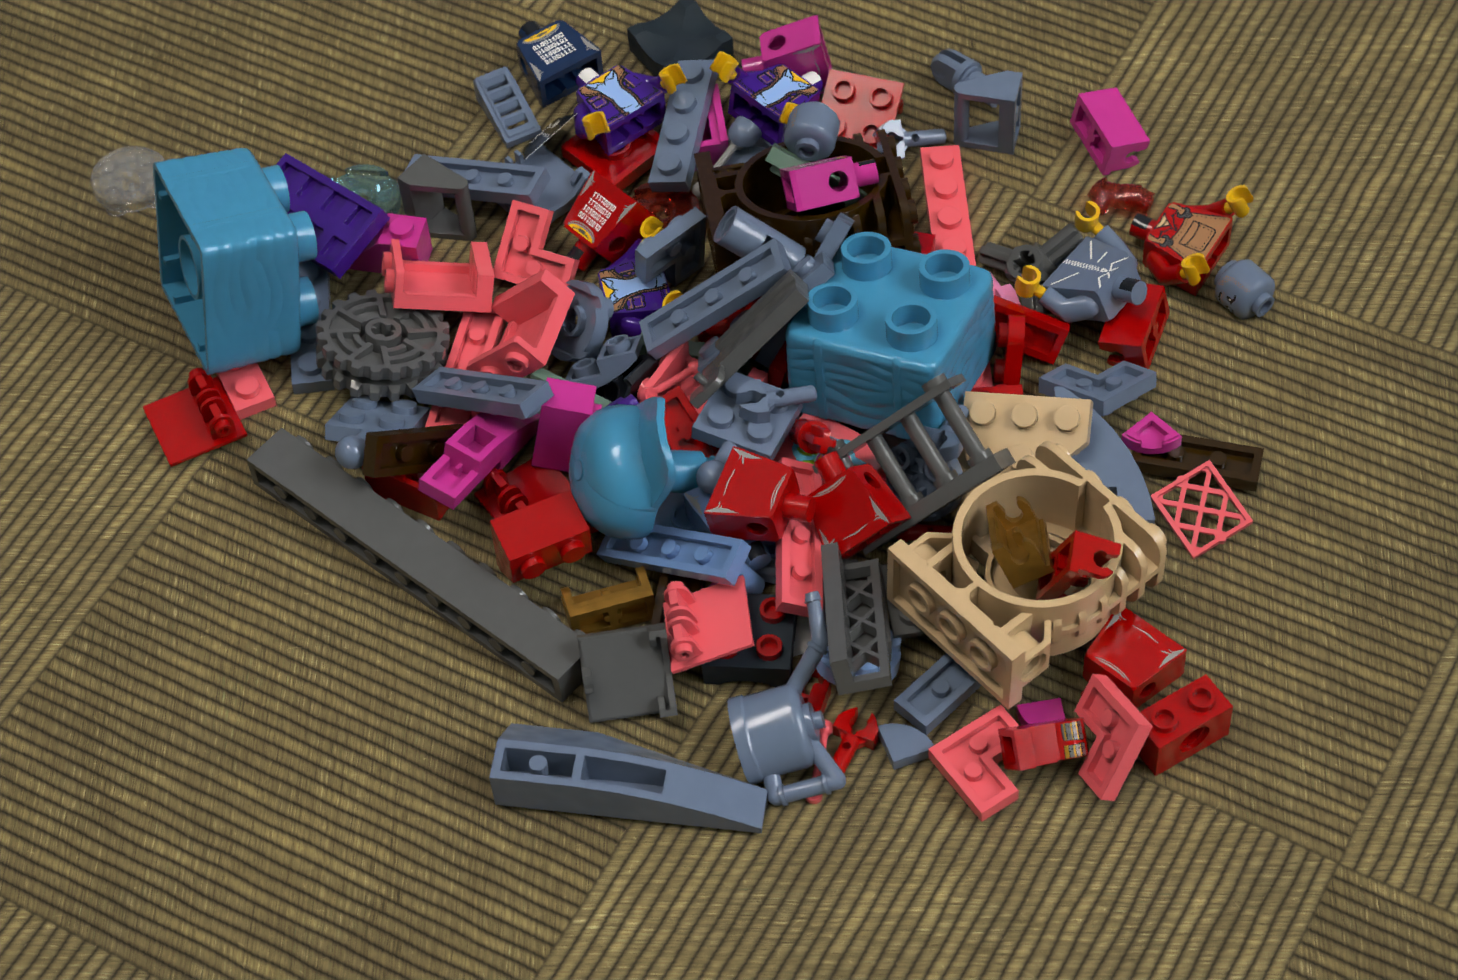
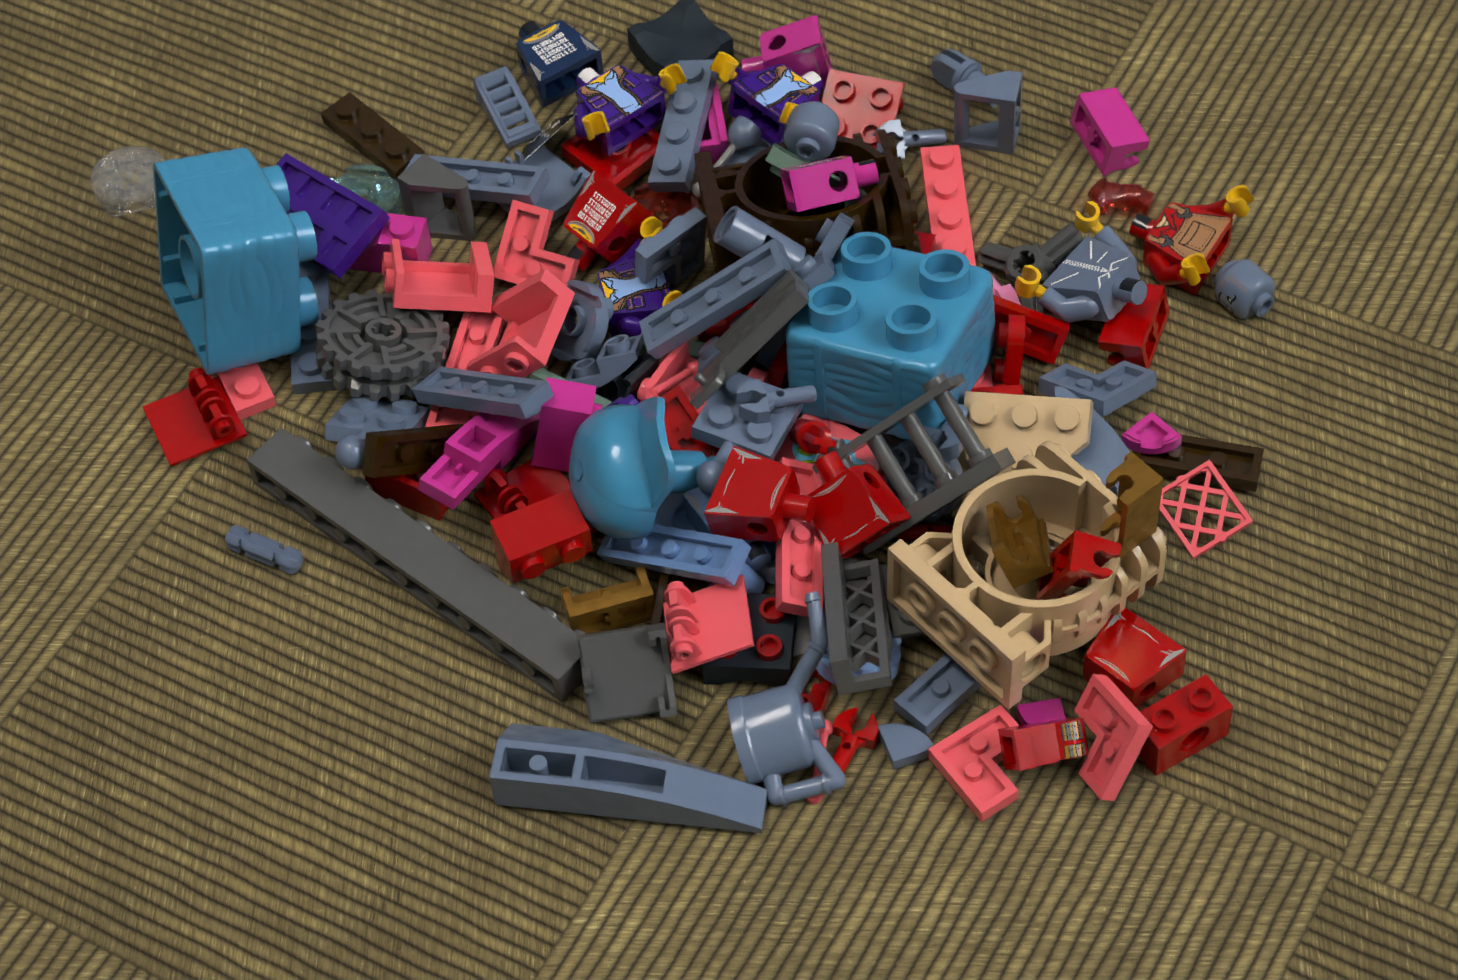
(264, 549): none -> sand blue axle
(370, 134): none -> dark brown plate
(1136, 502): none -> pearl gold hinge

